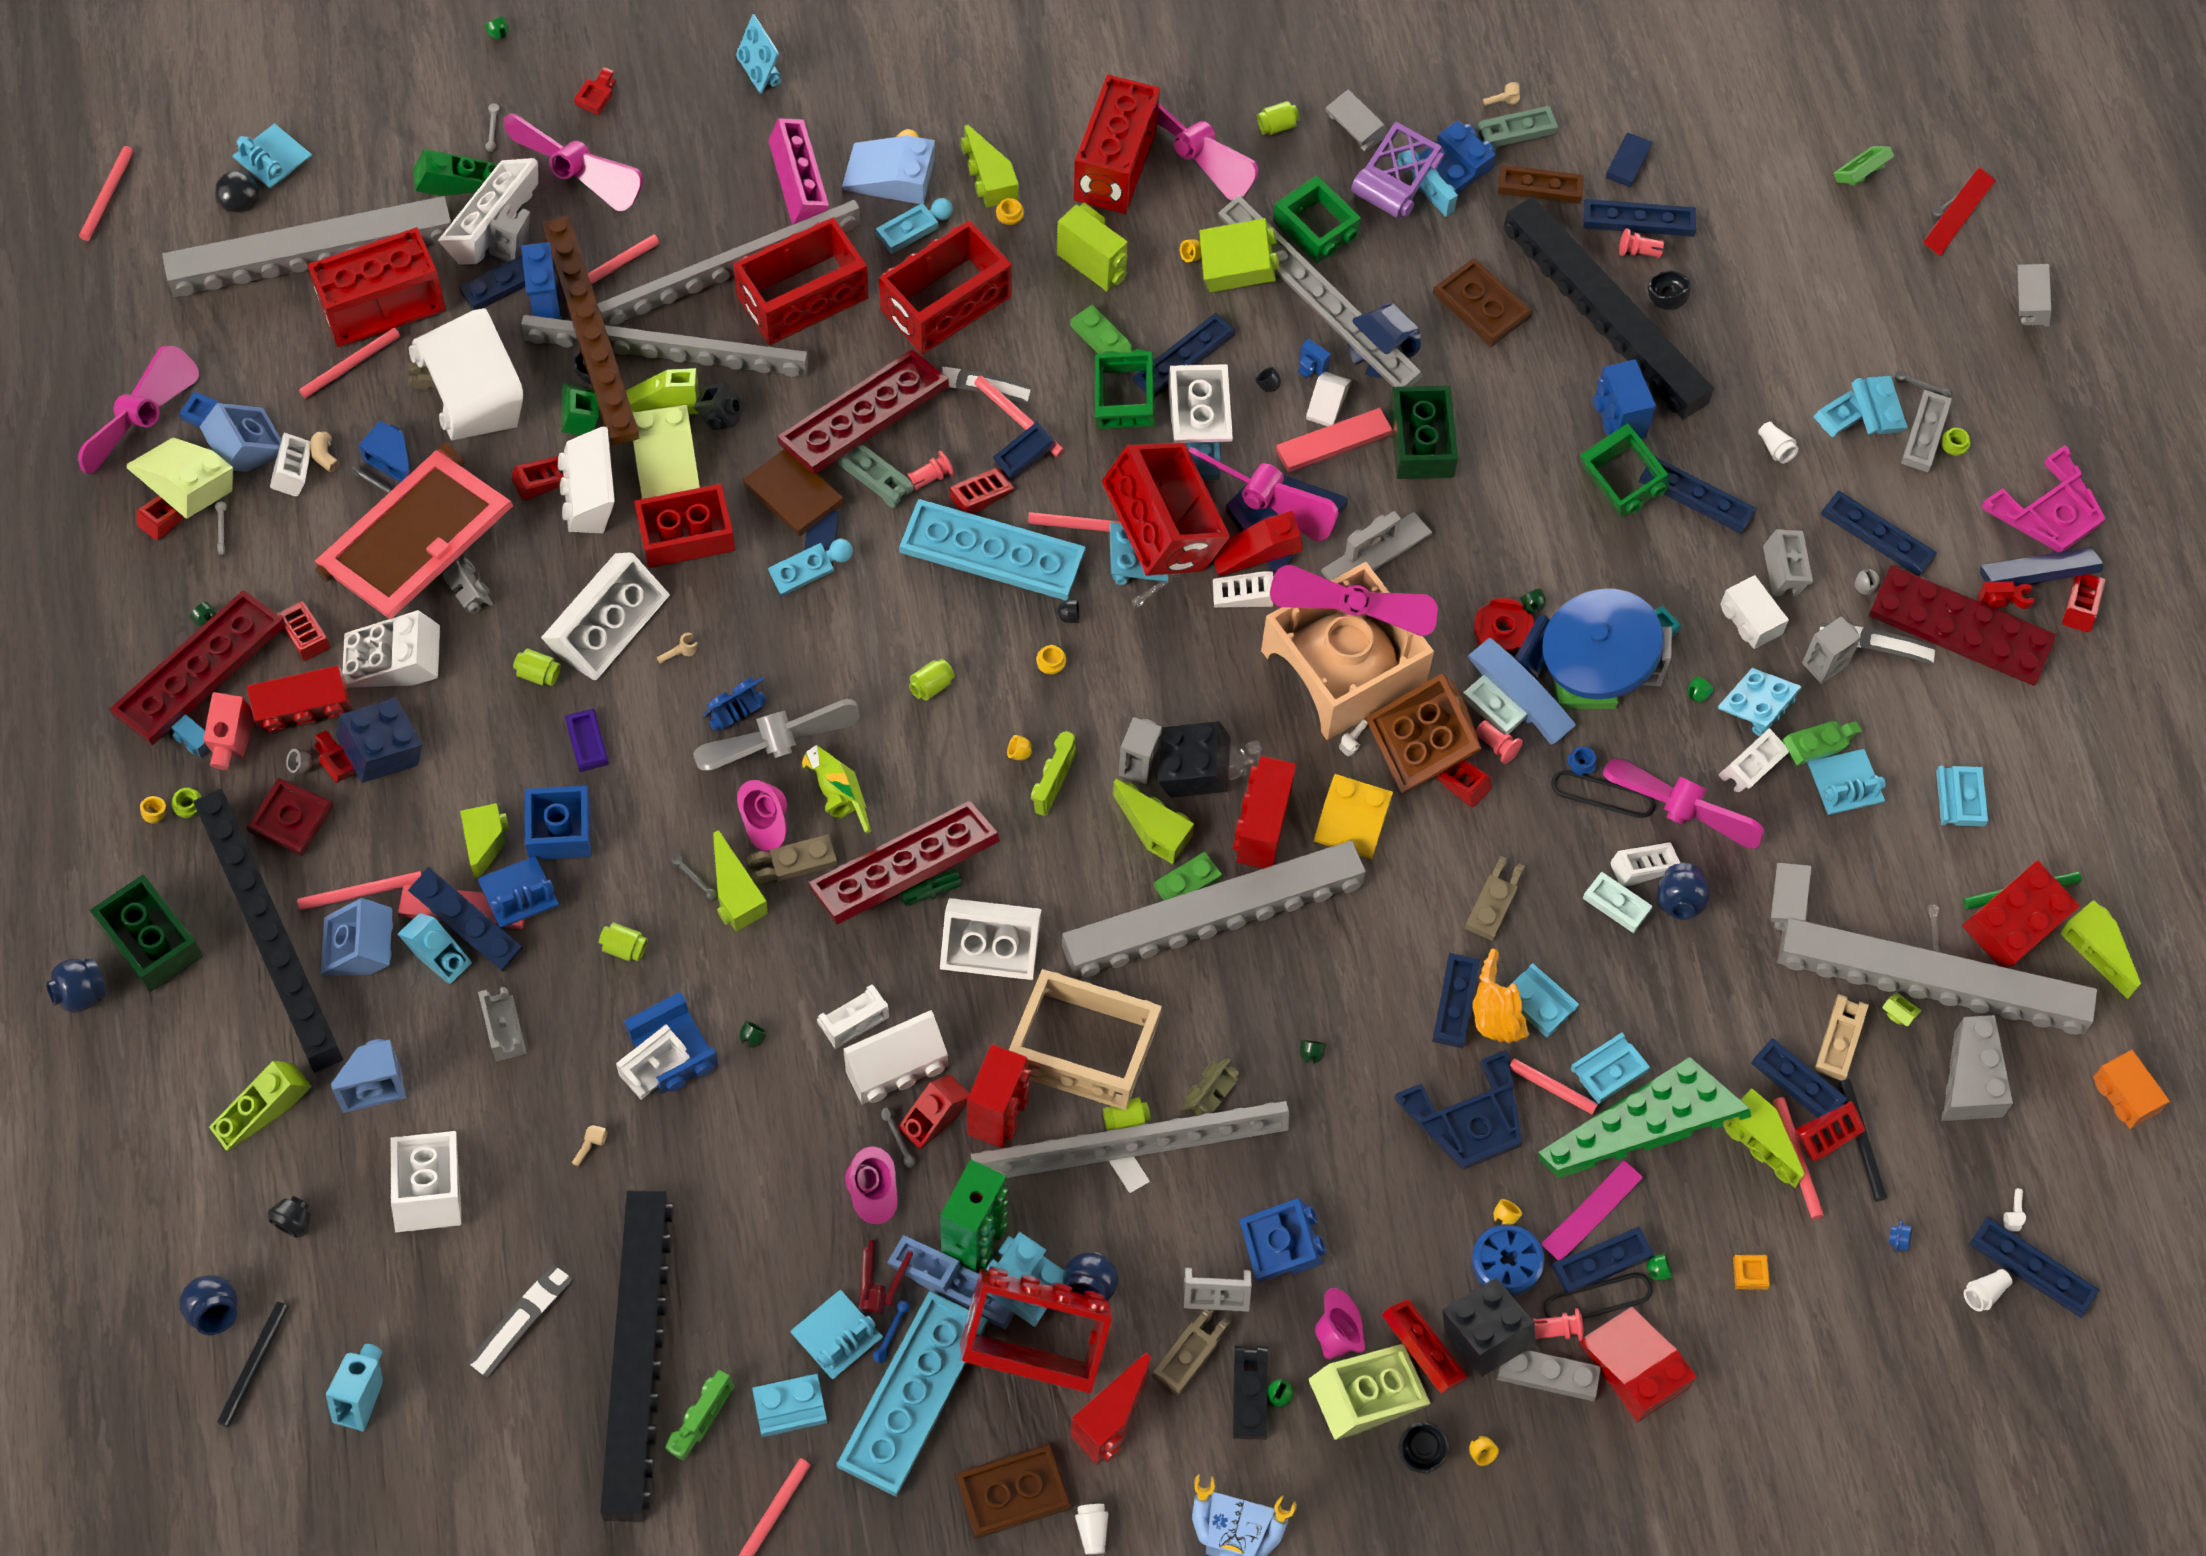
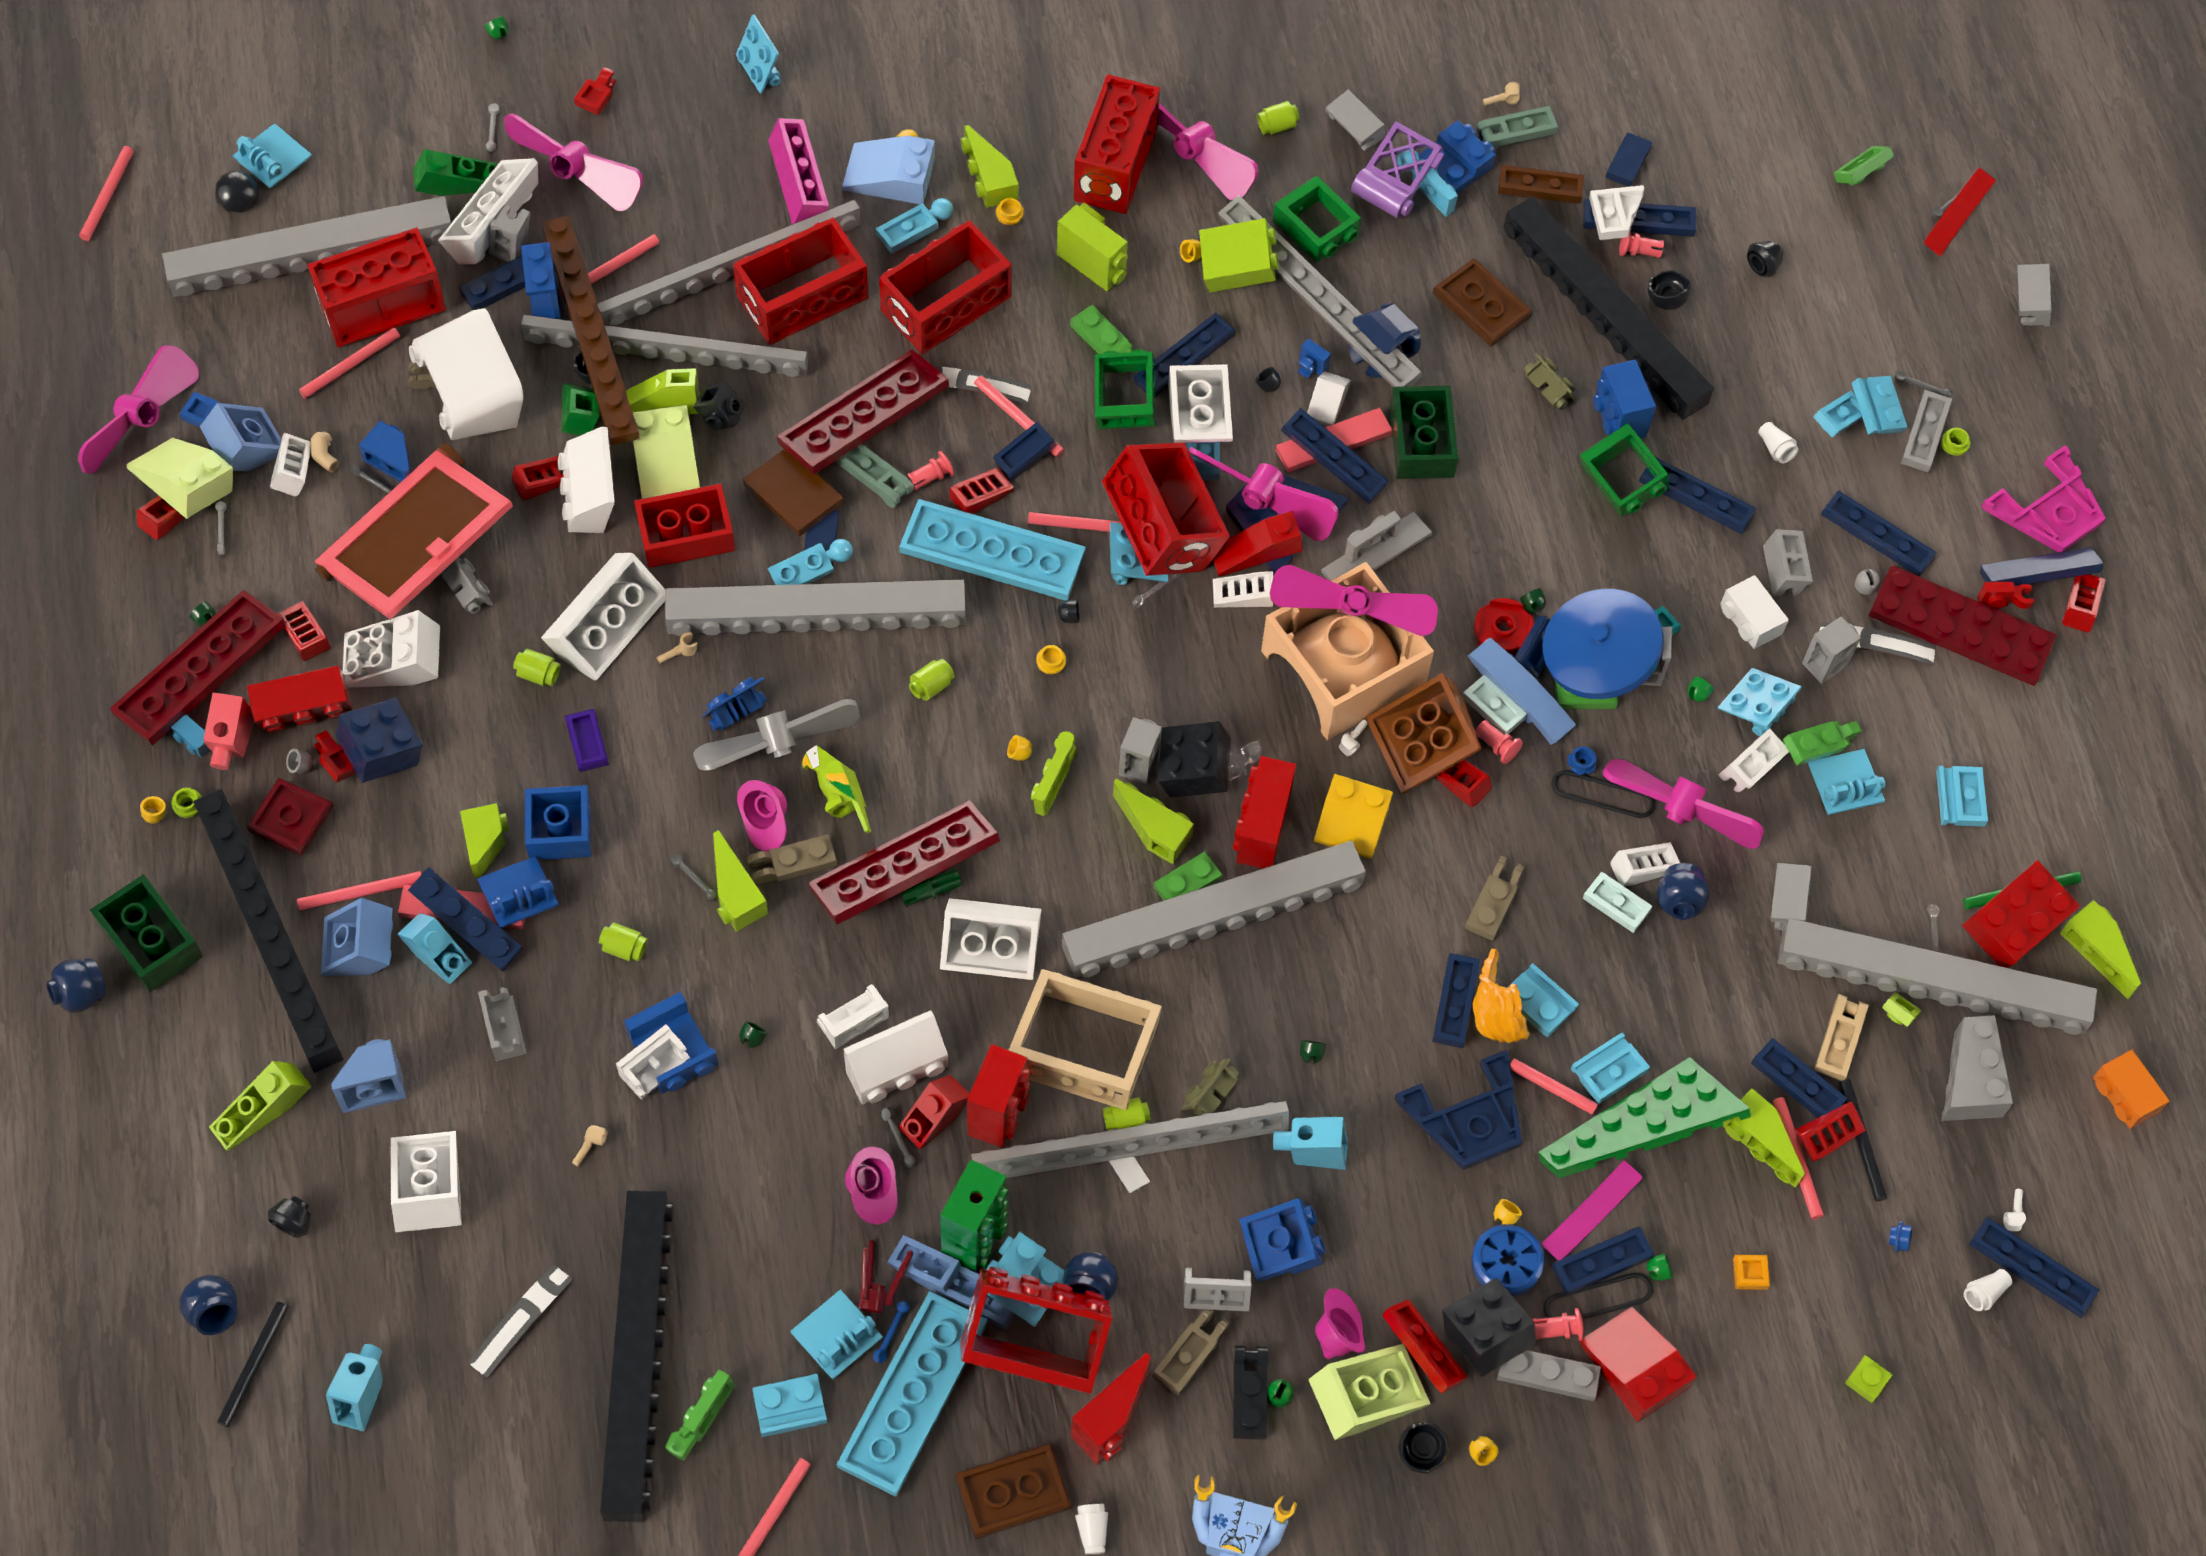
(815, 607): none -> light grey brick
(1315, 1142): none -> medium azure torso
(1334, 455): none -> dark blue tile
(1544, 372): none -> olive hinge
(1615, 210): none -> white wing
(1765, 257): none -> black cone
(1868, 1379): none -> lime plate

